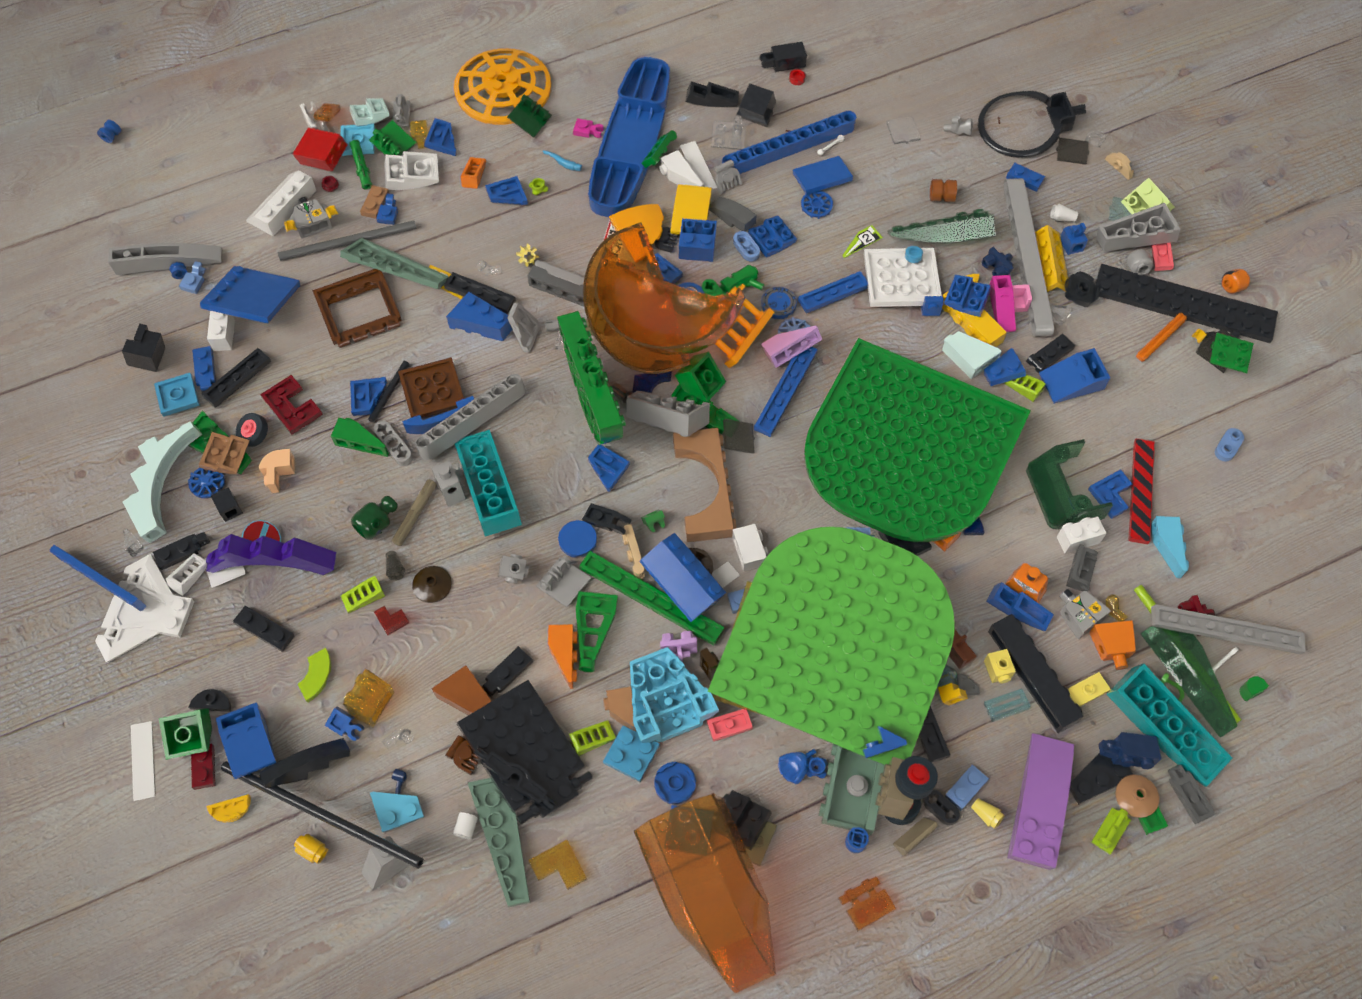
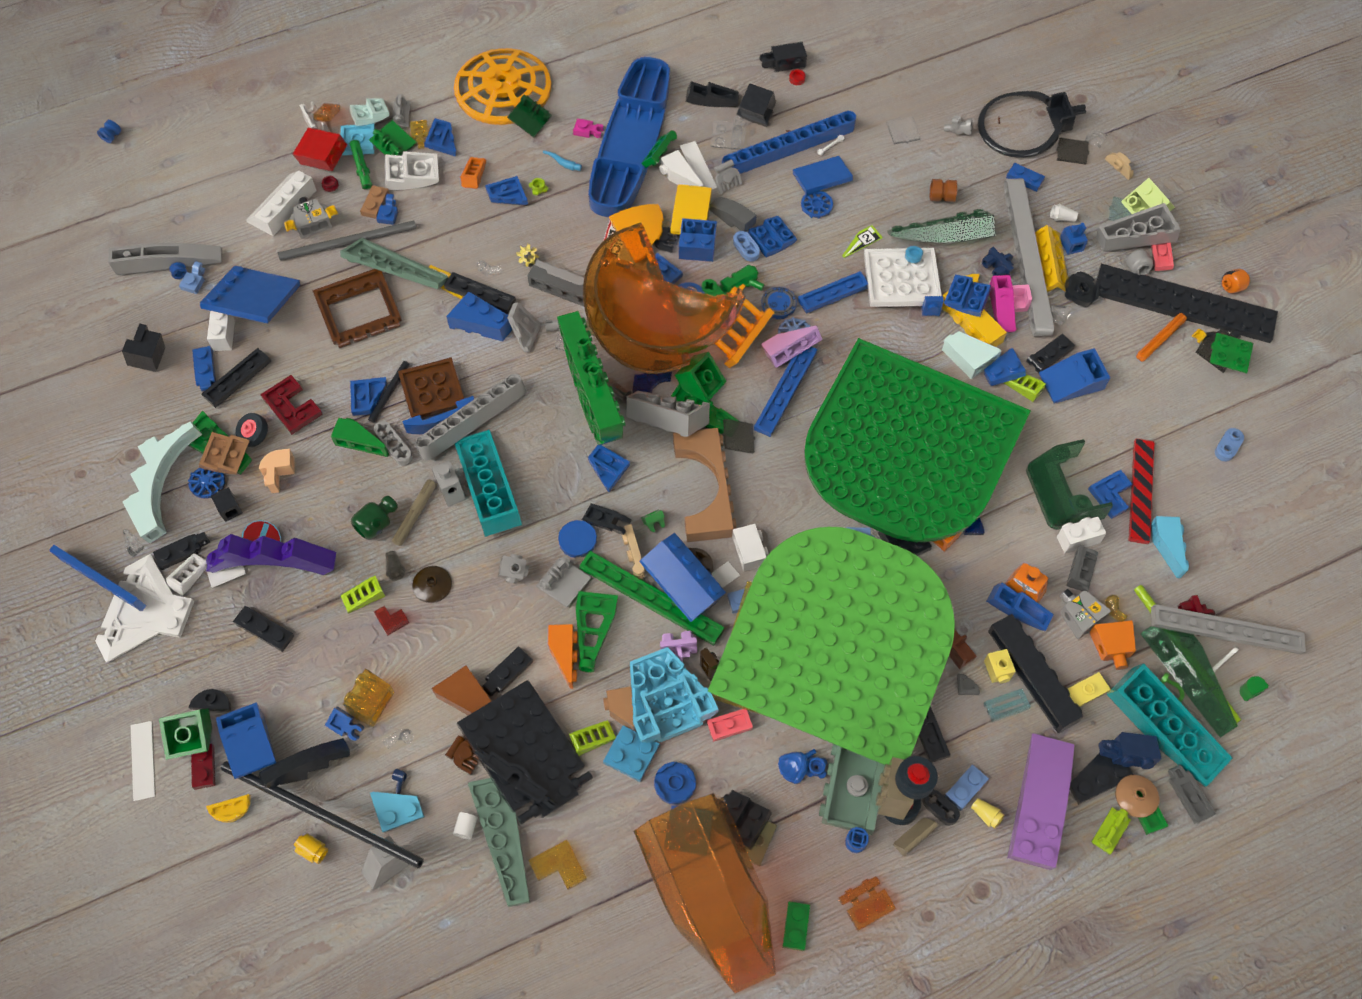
(176, 394): dark azure plate -> none
(317, 675): lime tile -> none
(796, 926): none -> green plate
(889, 742): blue slope -> none
(948, 687): yellow leg -> none

